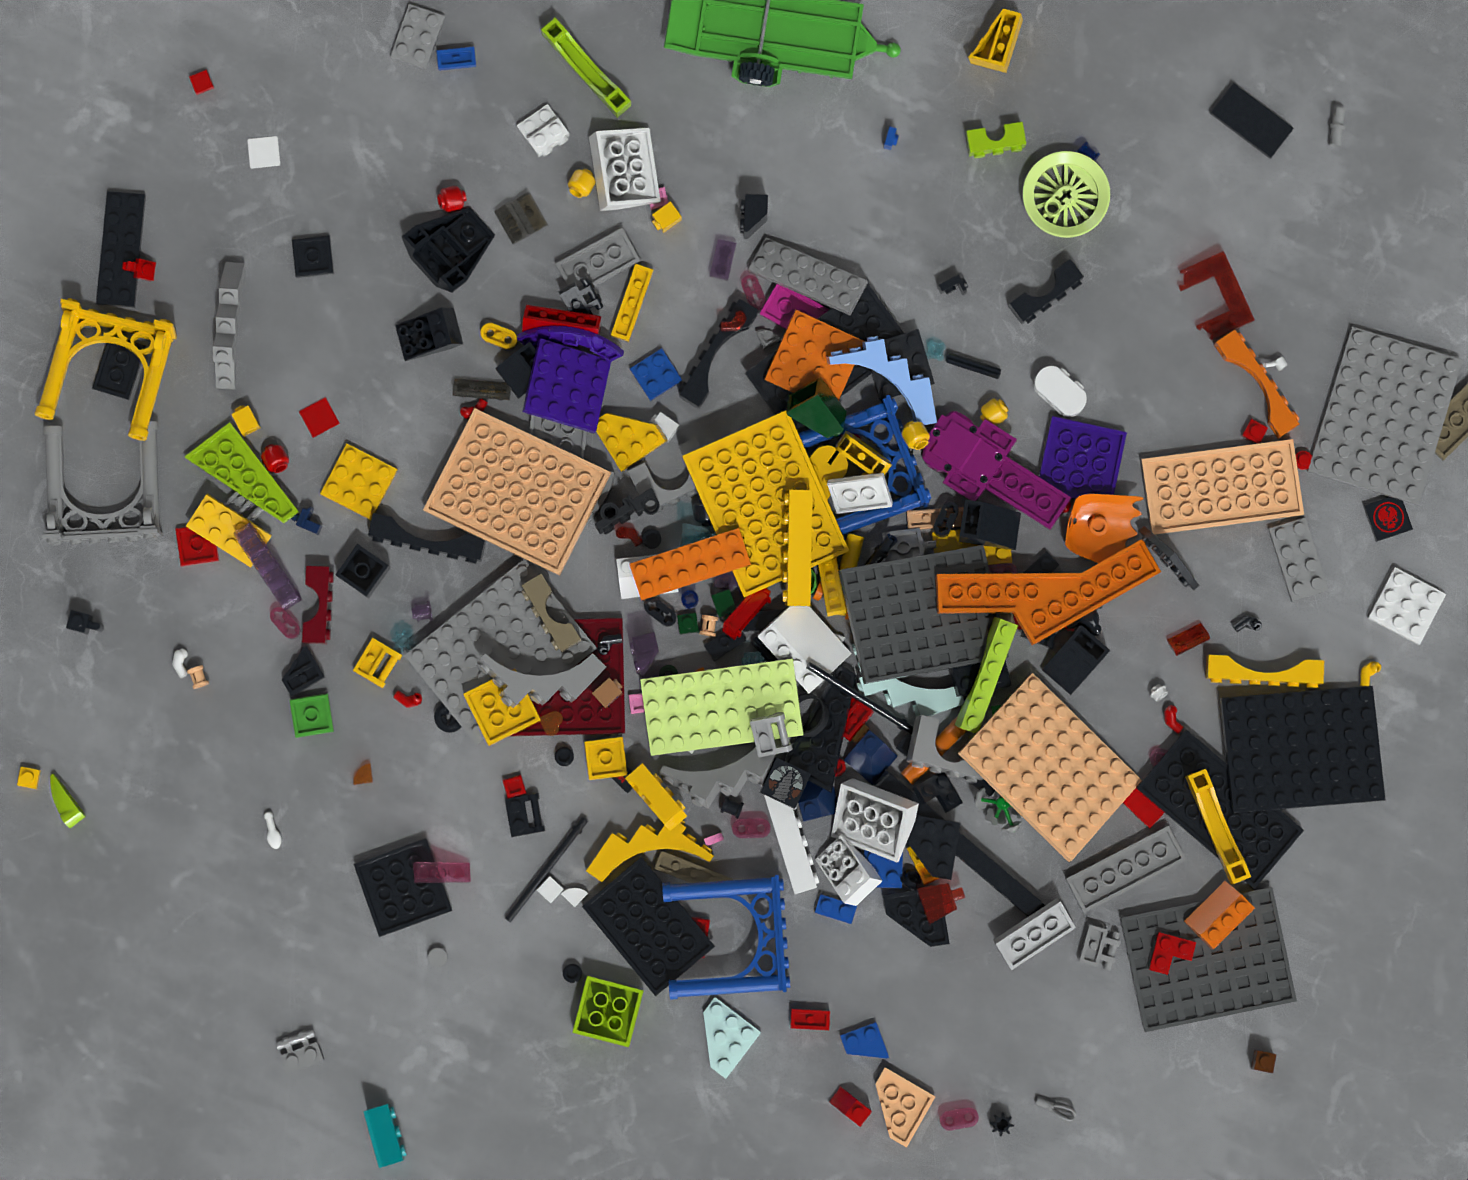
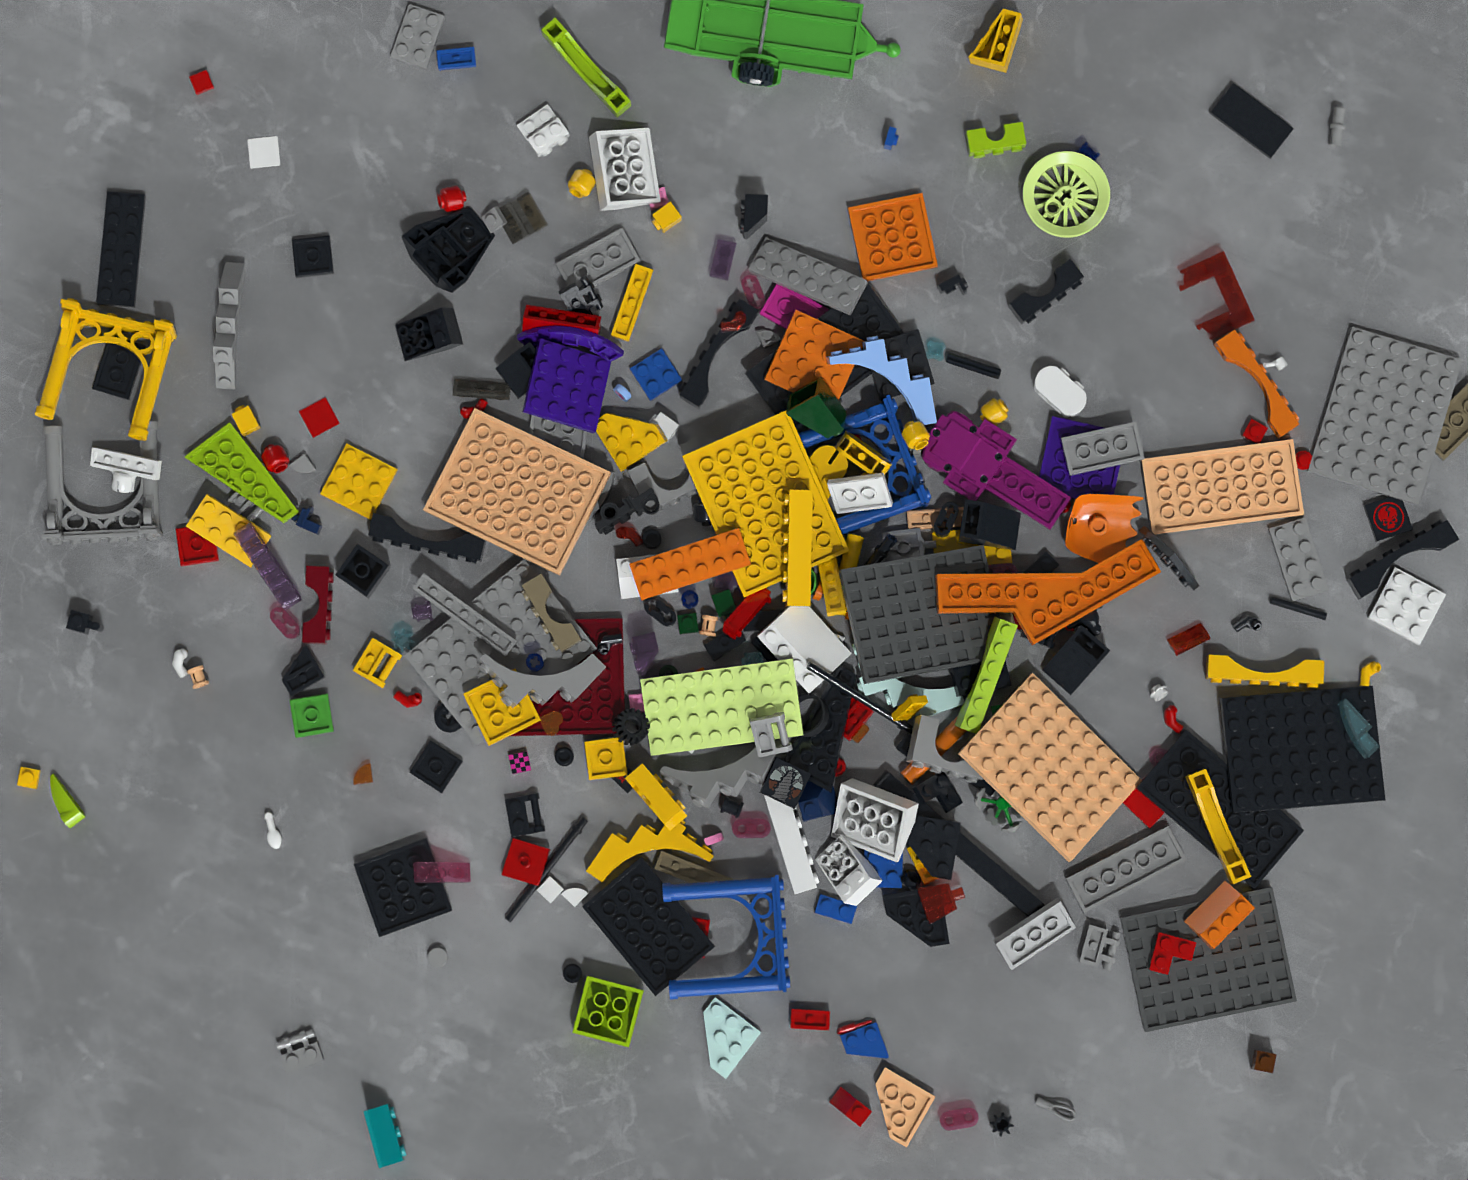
(125, 467): none -> white plate
(142, 269): red plate -> none
(302, 465): none -> light grey tile
(436, 767): none -> black tile
(464, 615): none -> light grey plate
(494, 219): none -> light grey plate
(499, 336): yellow plate -> none
(514, 786): red tile -> none
(519, 762): none -> tile
(525, 862): none -> red plate
(531, 657): none -> clear blue bush
(608, 692): medium nougat brick -> none
(622, 392): none -> light blue tile
(637, 719): none -> black tyre
(694, 533): clear light blue slope -> none
(851, 1027): none -> red piece
(870, 757): dark blue slope -> none
(892, 237): none -> orange plate
(909, 707): none -> yellow plate
(1102, 448): none -> light grey plate
(1298, 608): none -> black bar
(1357, 729): none -> clear light blue slope
(1435, 539): none -> black arch

